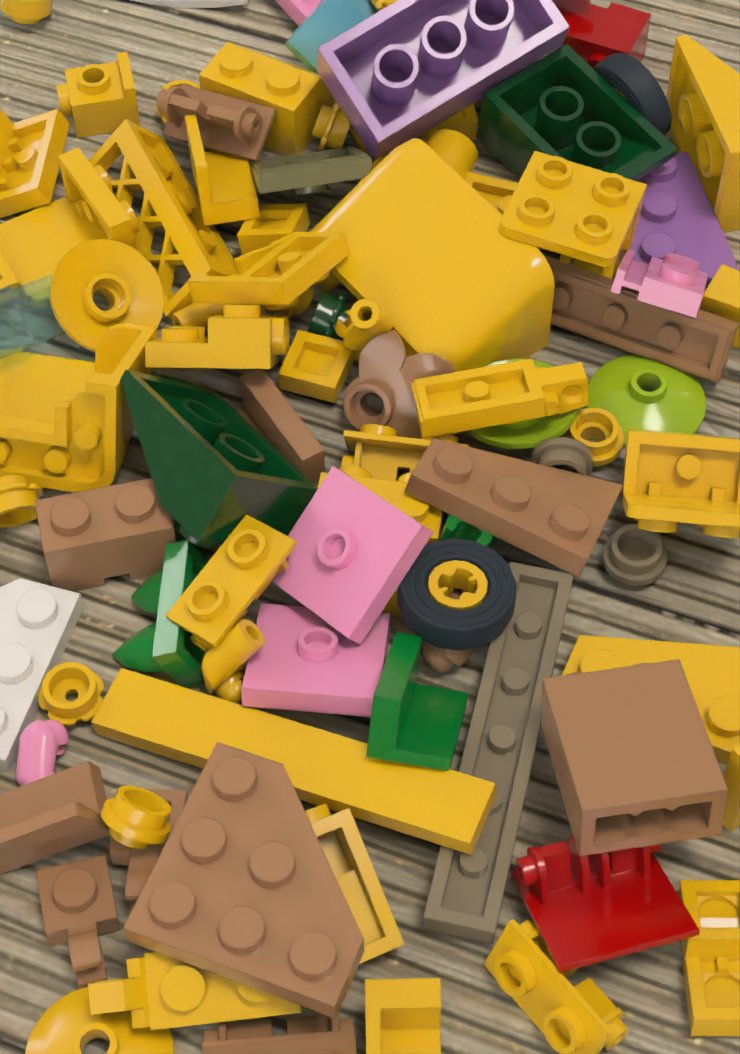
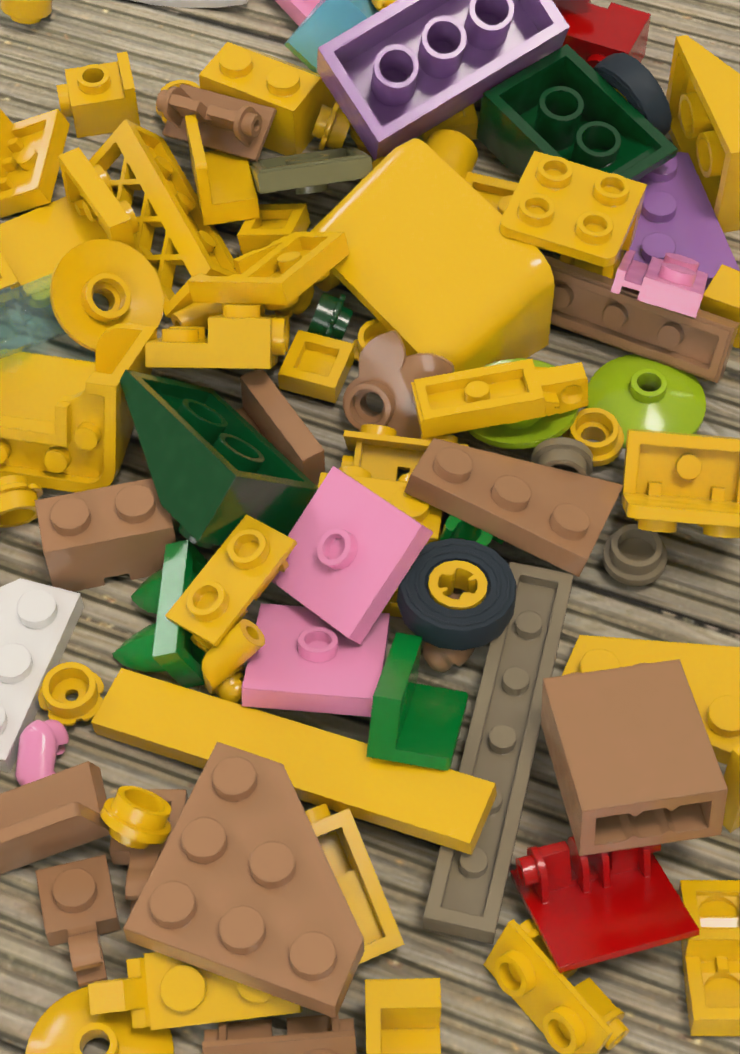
(363, 324): yellow arm -> none

